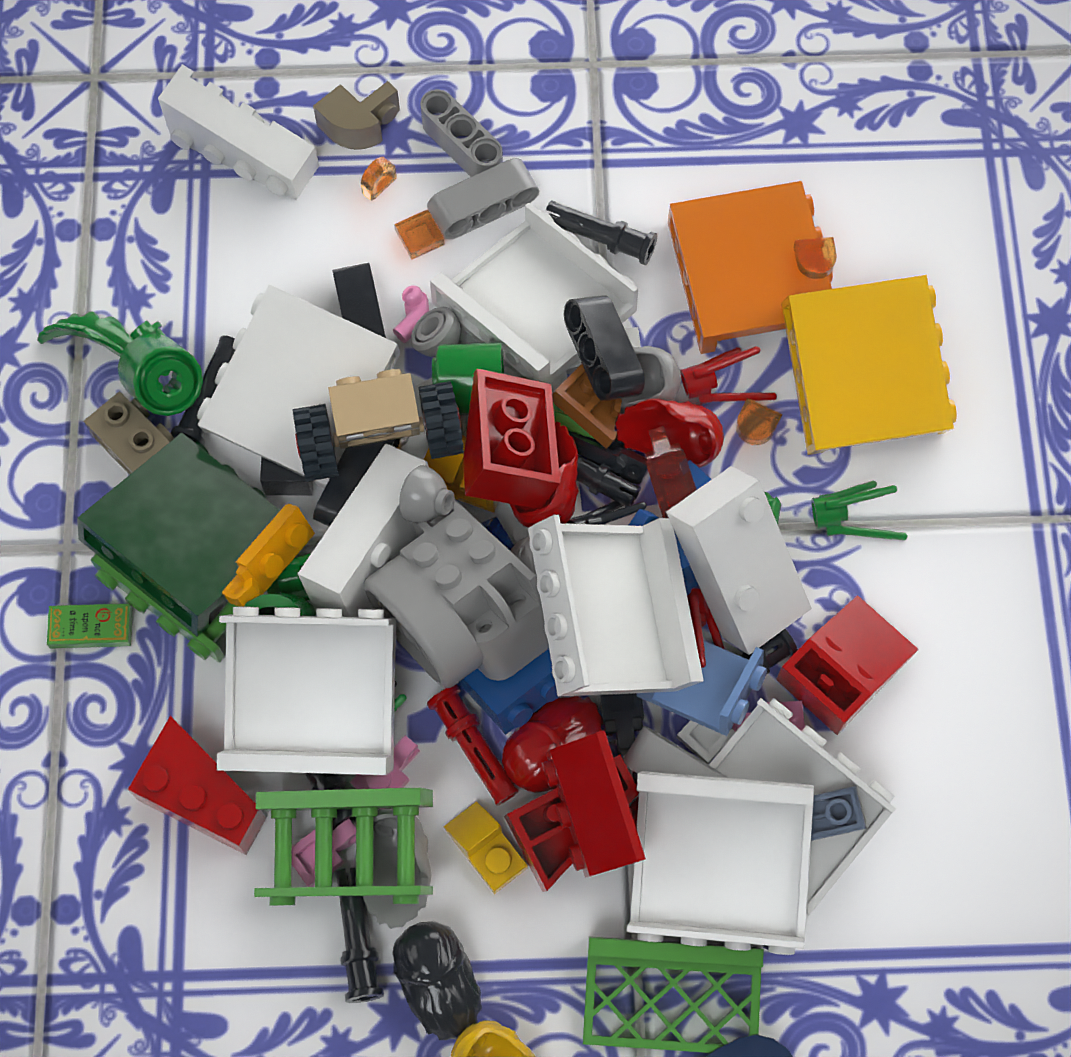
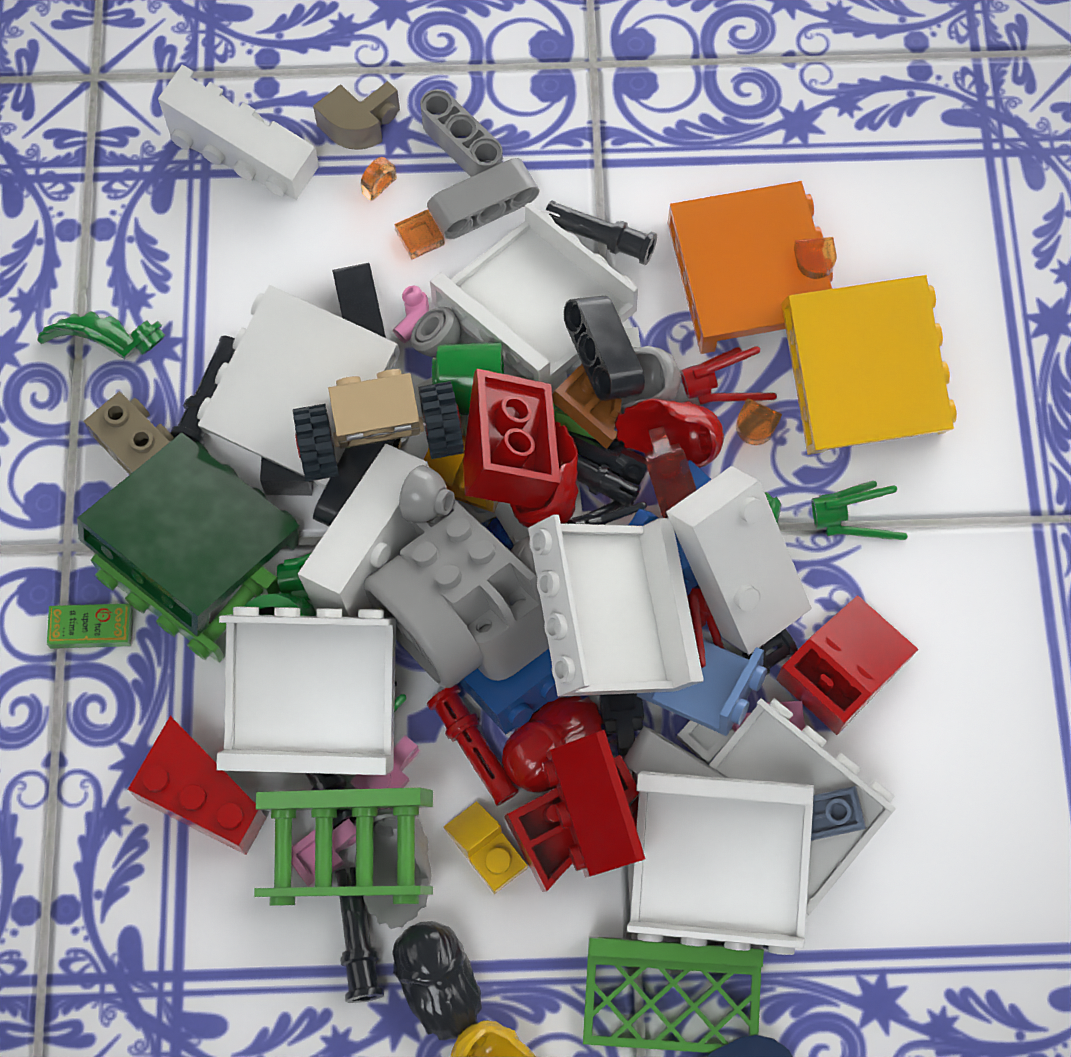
(146, 361): green piece -> none
(269, 555): light orange hinge -> none

